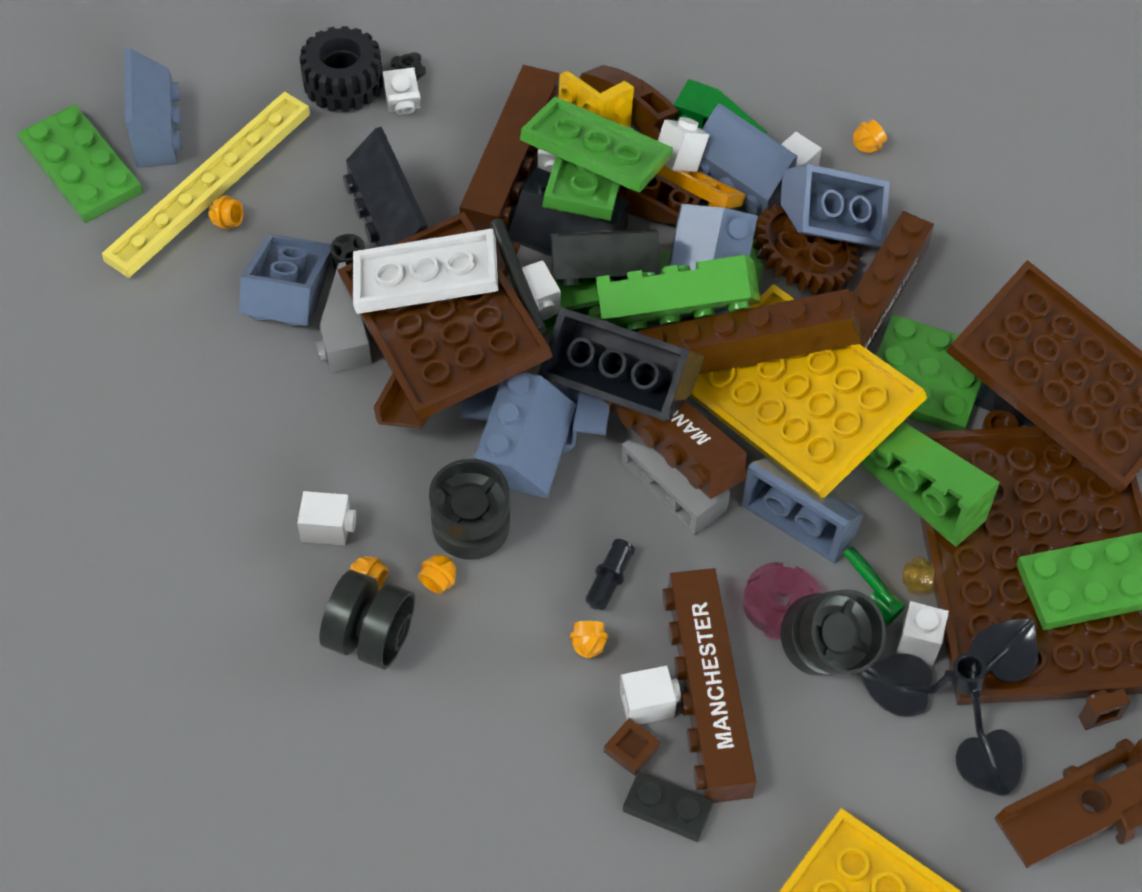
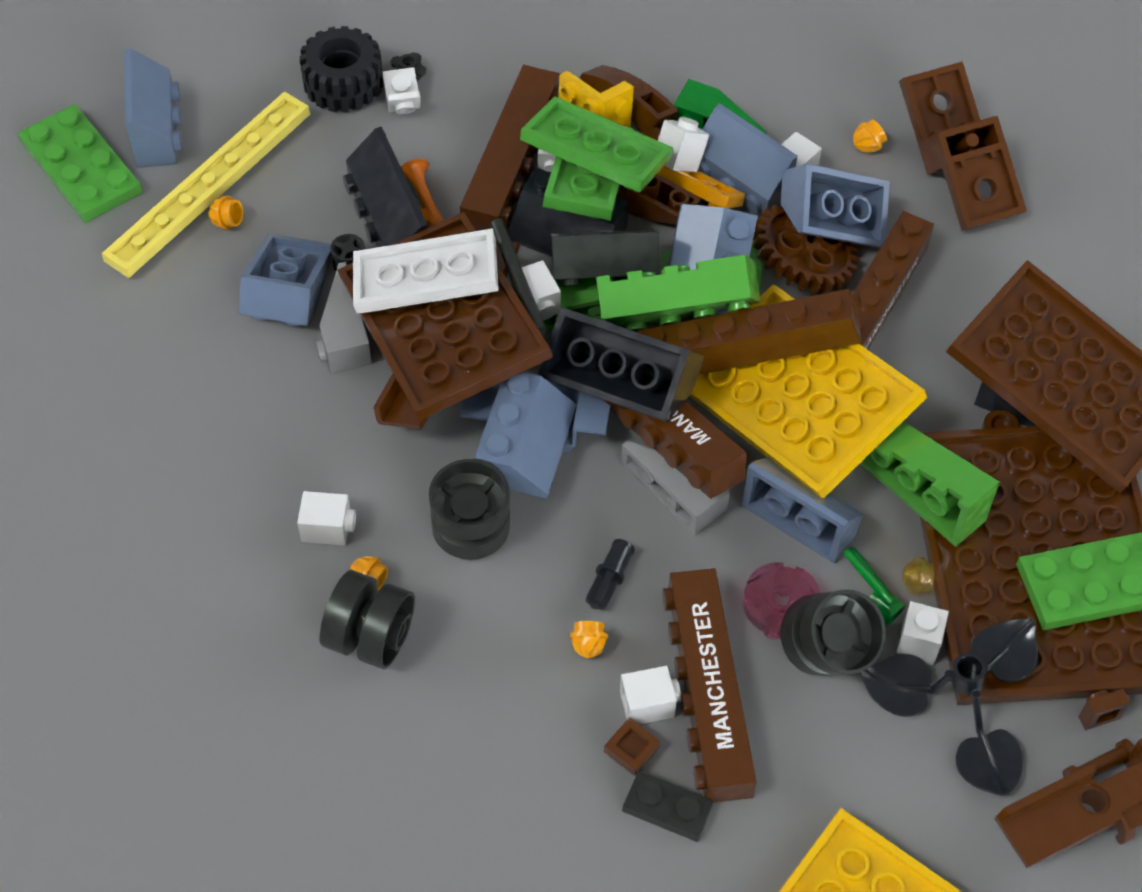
(415, 173): none -> orange piece
(437, 573): light orange plate -> none
(922, 357): bright green plate -> none
(962, 146): none -> reddish brown bracket

